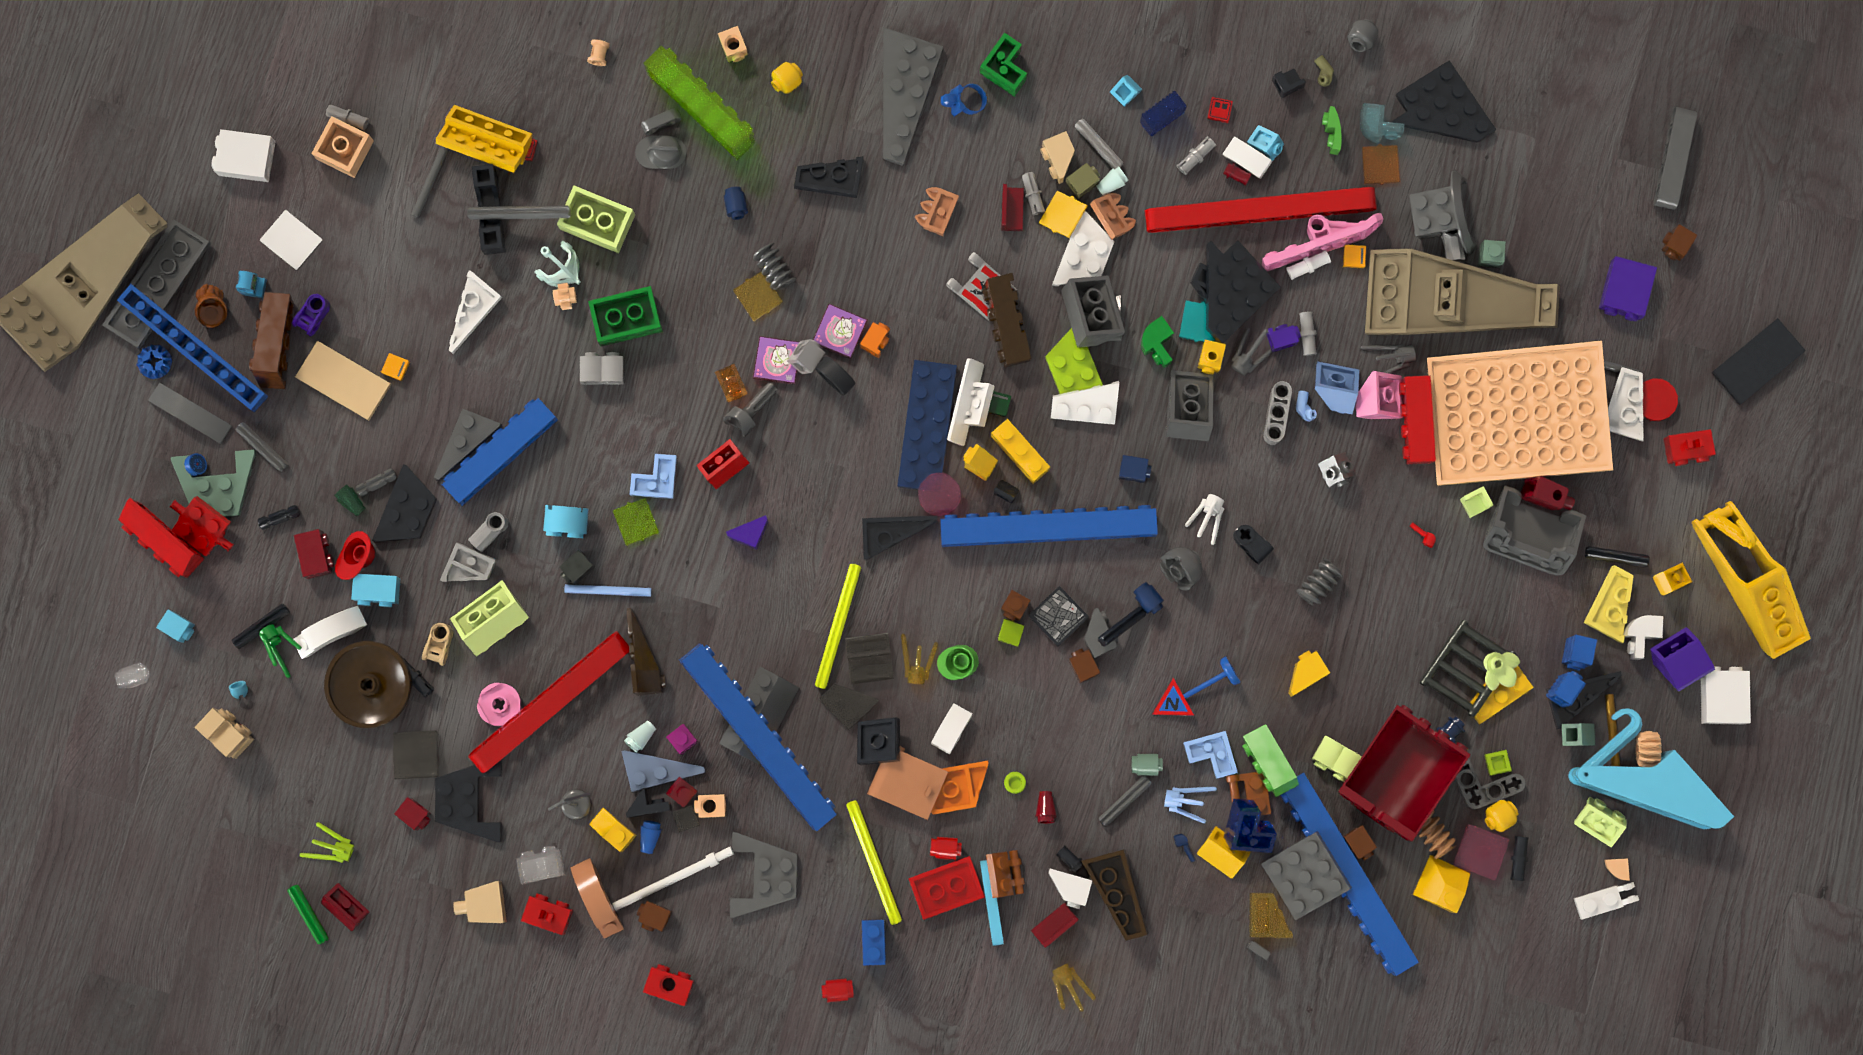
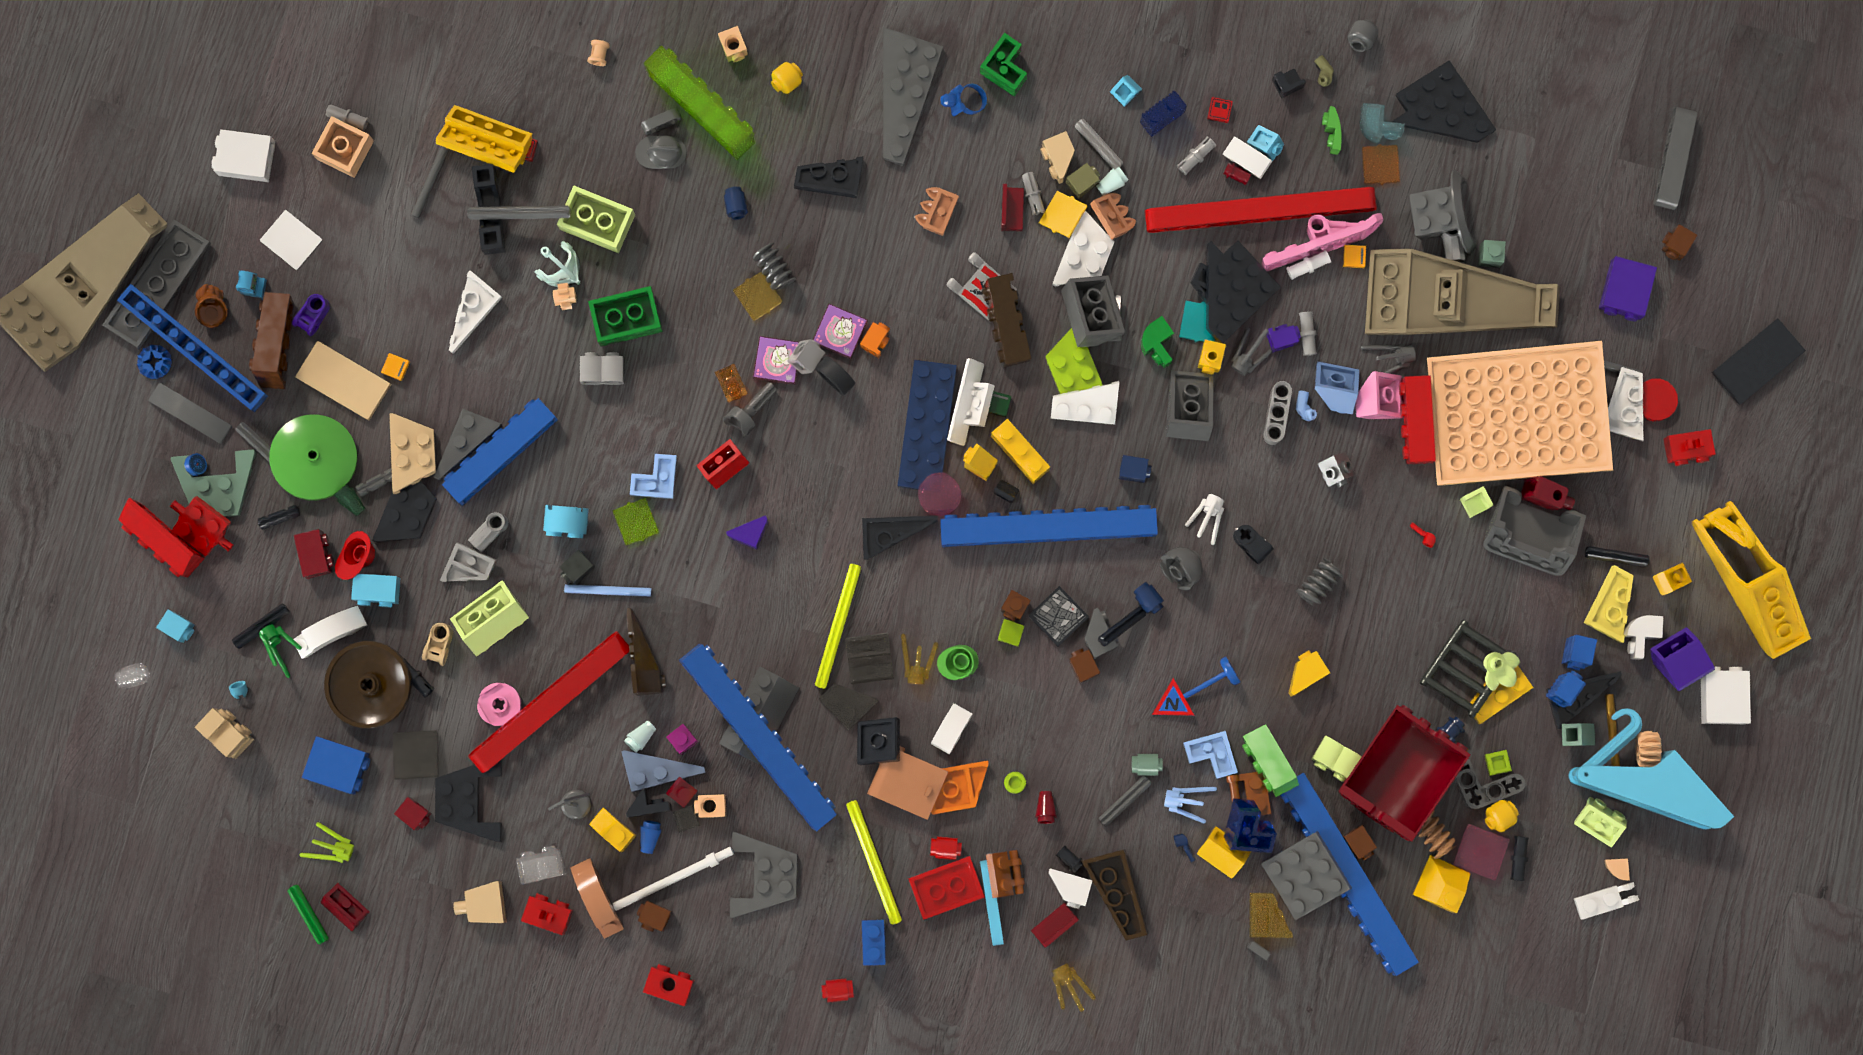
(319, 476): none -> bright green dish
(336, 765): none -> blue brick
(410, 452): none -> tan wing

